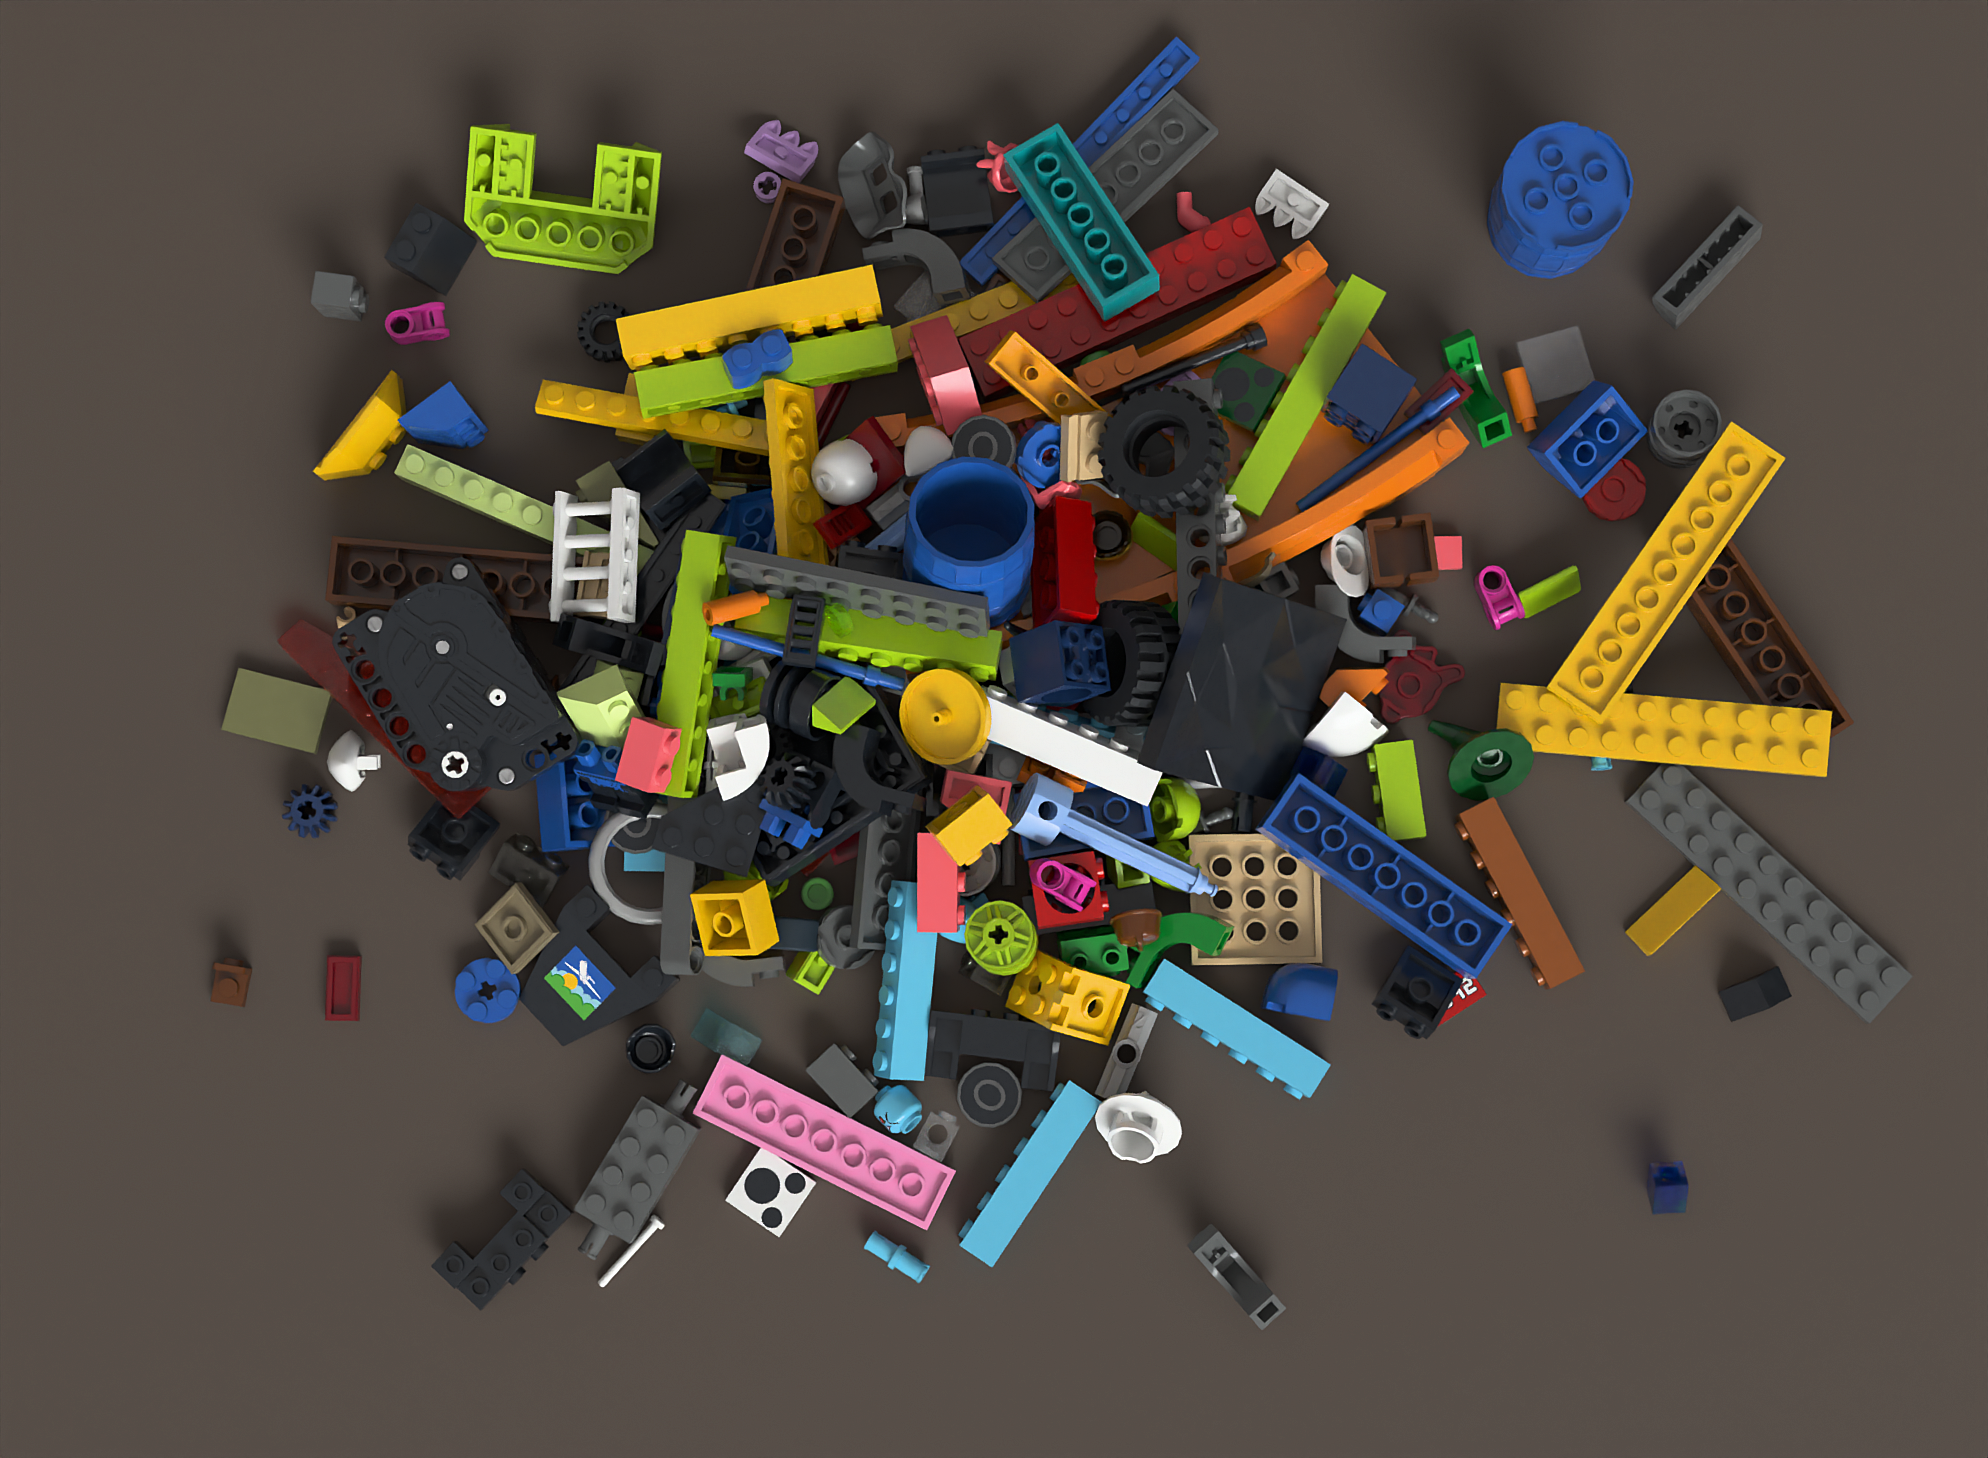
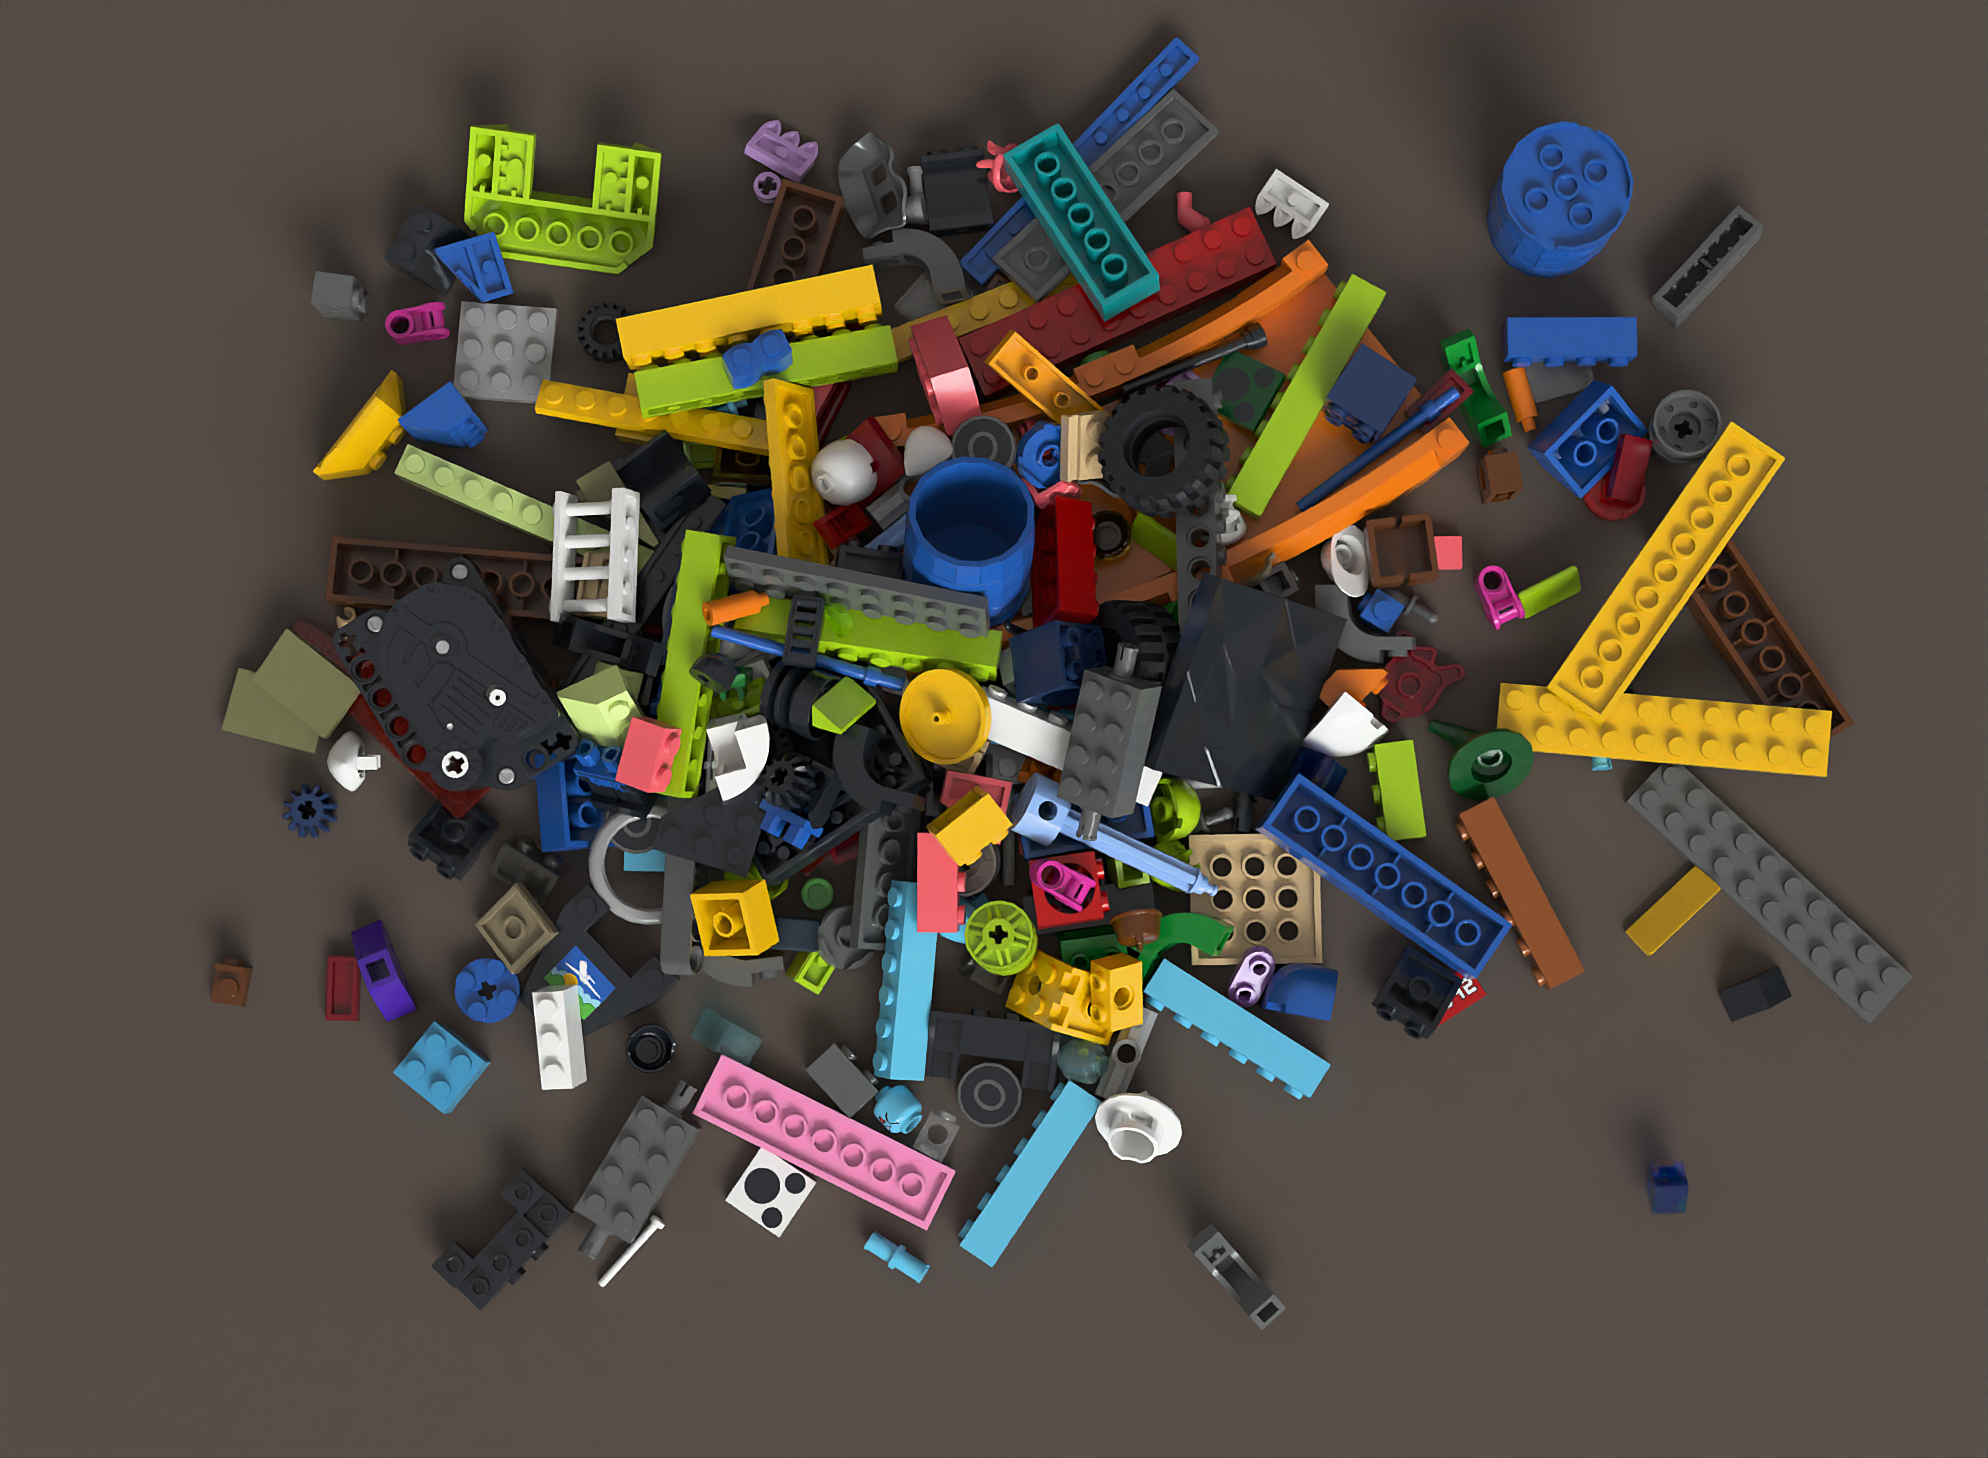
(307, 683): none -> olive tile
(382, 971): none -> dark purple slope
(442, 1067): none -> dark azure brick
(478, 266): none -> blue wing
(504, 351): none -> light grey plate
(559, 1037): none -> white brick
(714, 671): none -> black piece
(1082, 1061): none -> clear light blue head
(1108, 741): none -> dark grey brick
(1116, 992): none -> yellow brick
(1251, 979): none -> medium lavender plate
(1499, 476): none -> reddish brown brick
(1569, 340): none -> blue brick
(1629, 468): none -> dark red tile

